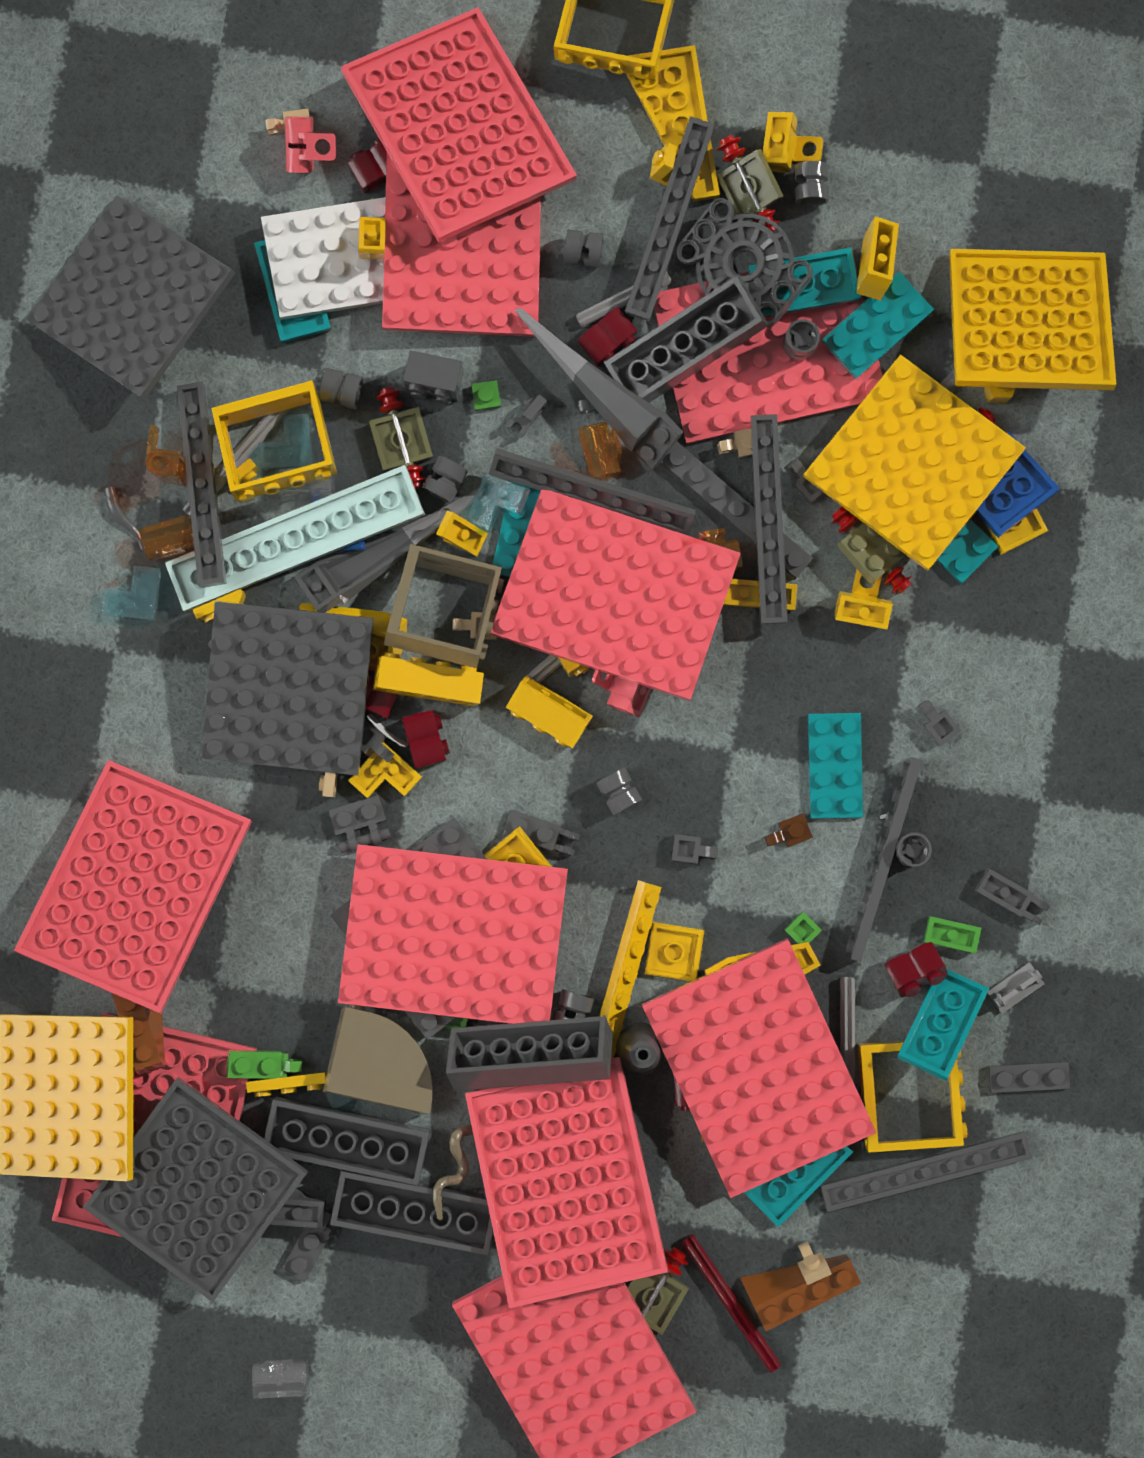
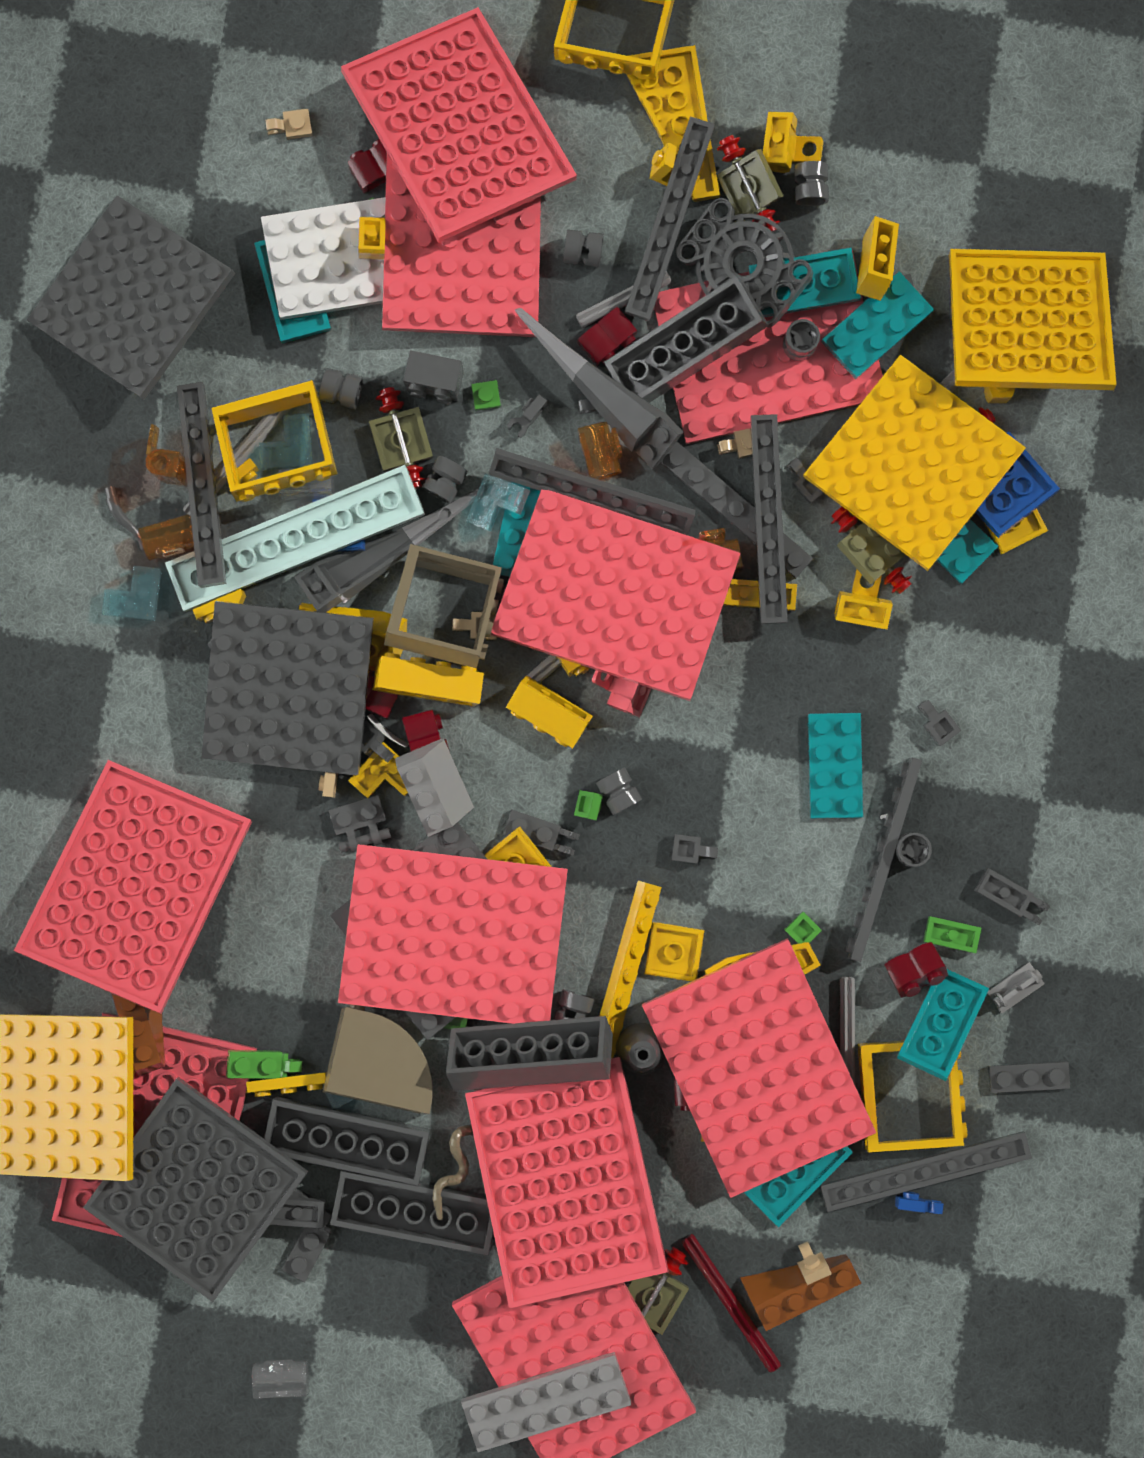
(301, 144): coral piece -> none
(434, 786): none -> light grey slope
(461, 533): yellow slope -> none
(546, 1402): none -> light grey plate
(588, 805): none -> bright green plate
(791, 830): reddish brown plate -> none
(911, 1202): none -> blue plate

